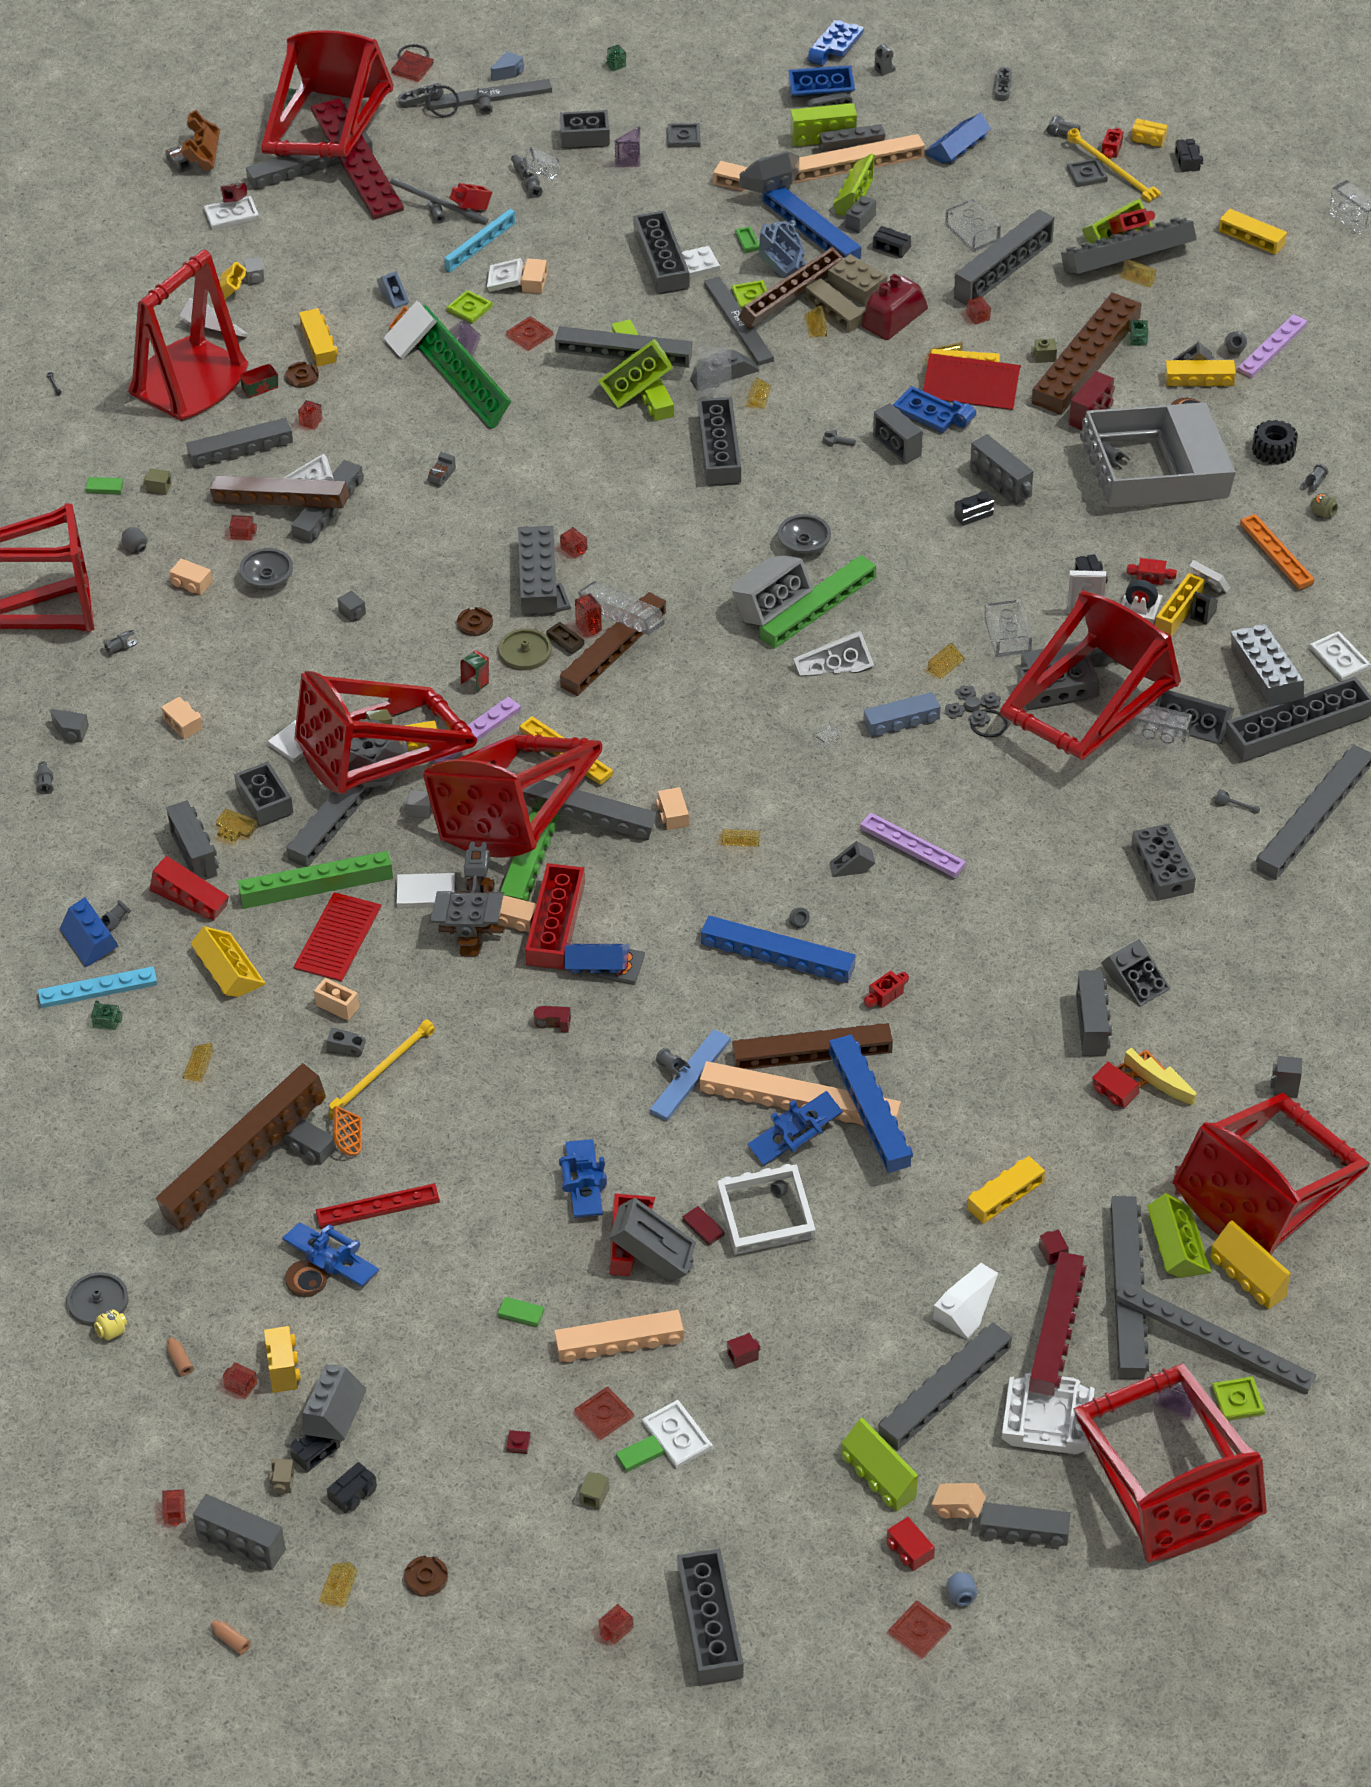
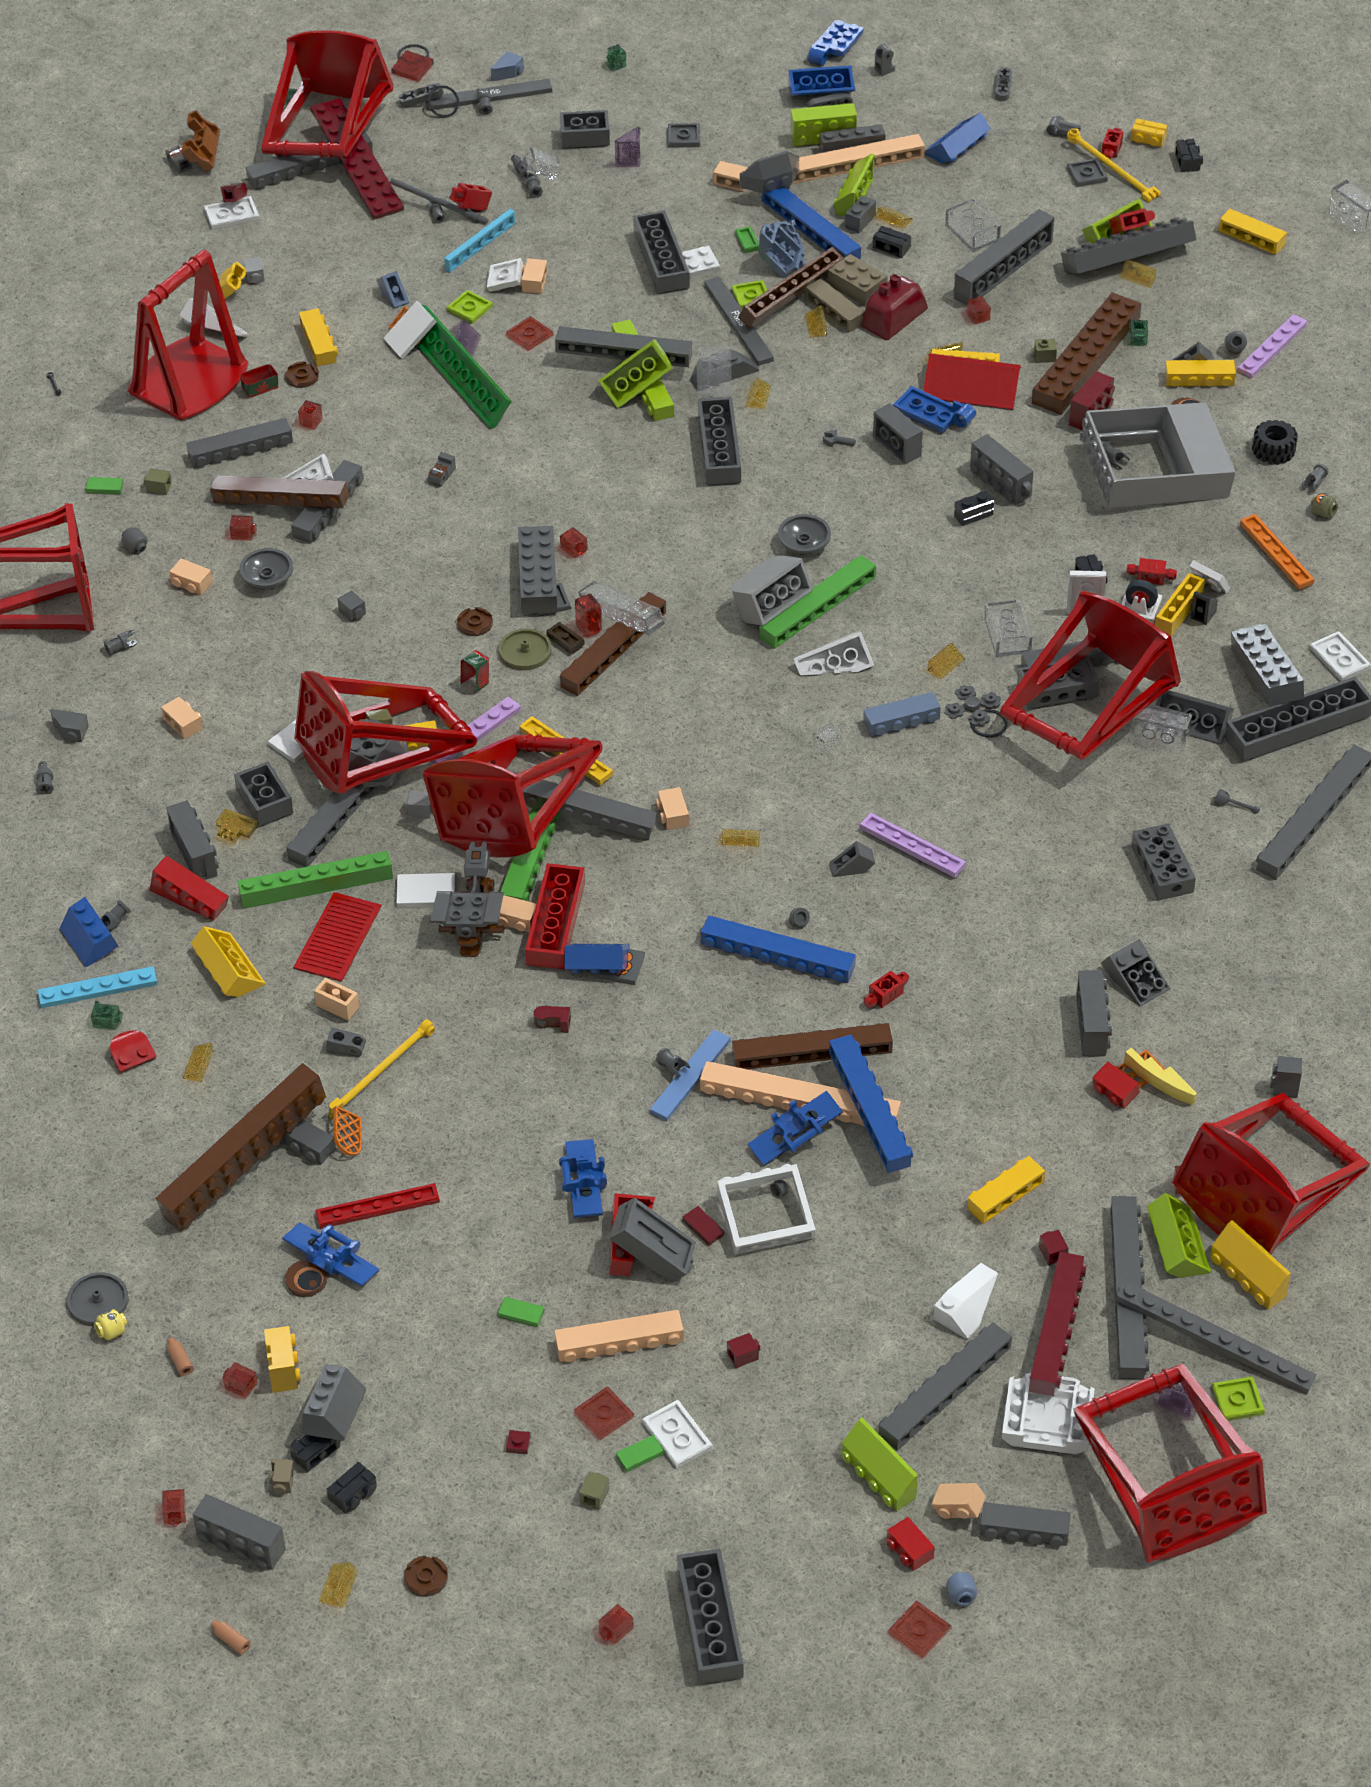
(131, 1050): none -> red slope
(893, 216): none -> clear yellow slope

